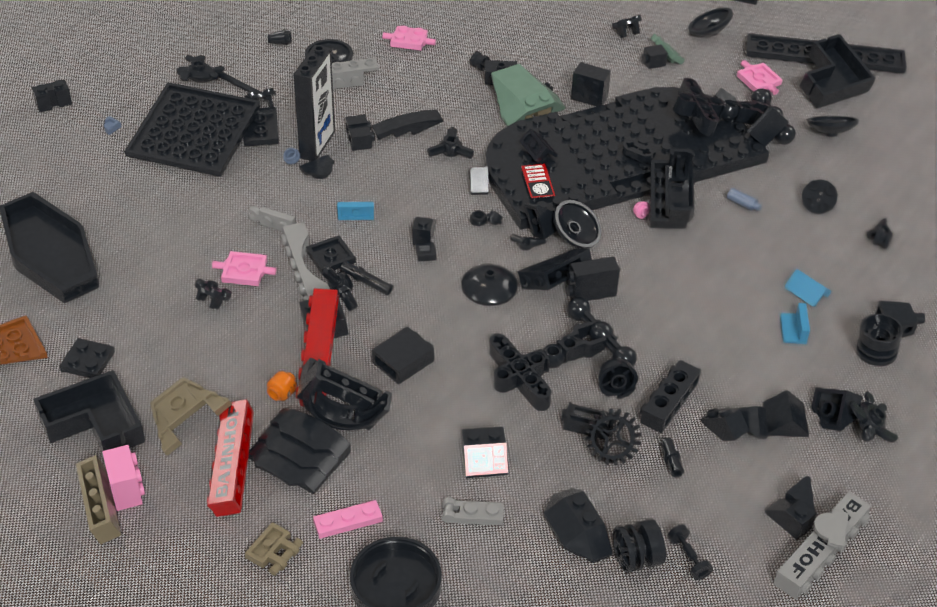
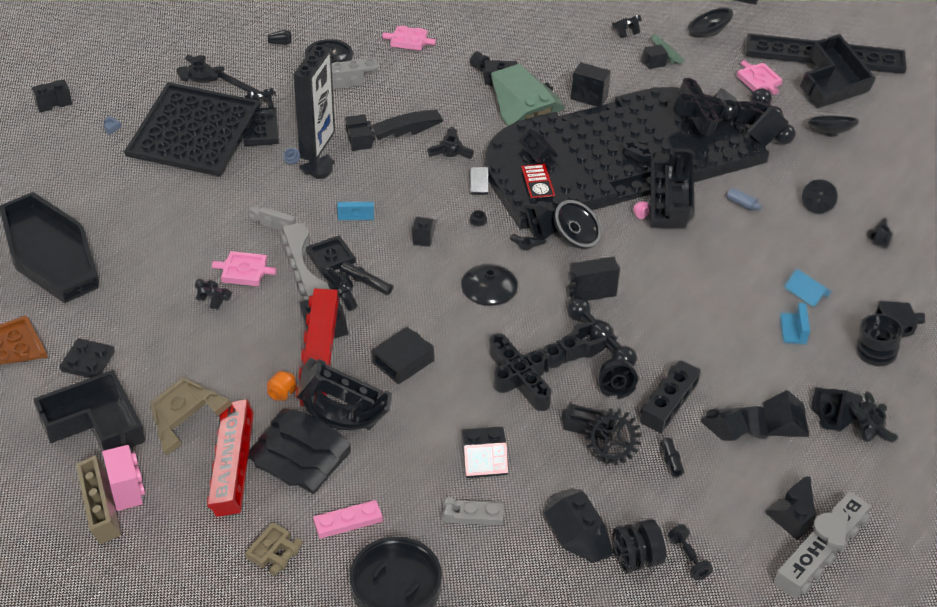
(425, 251): black plate -> none
(494, 217): black plate -> none
(551, 271): black slope -> none

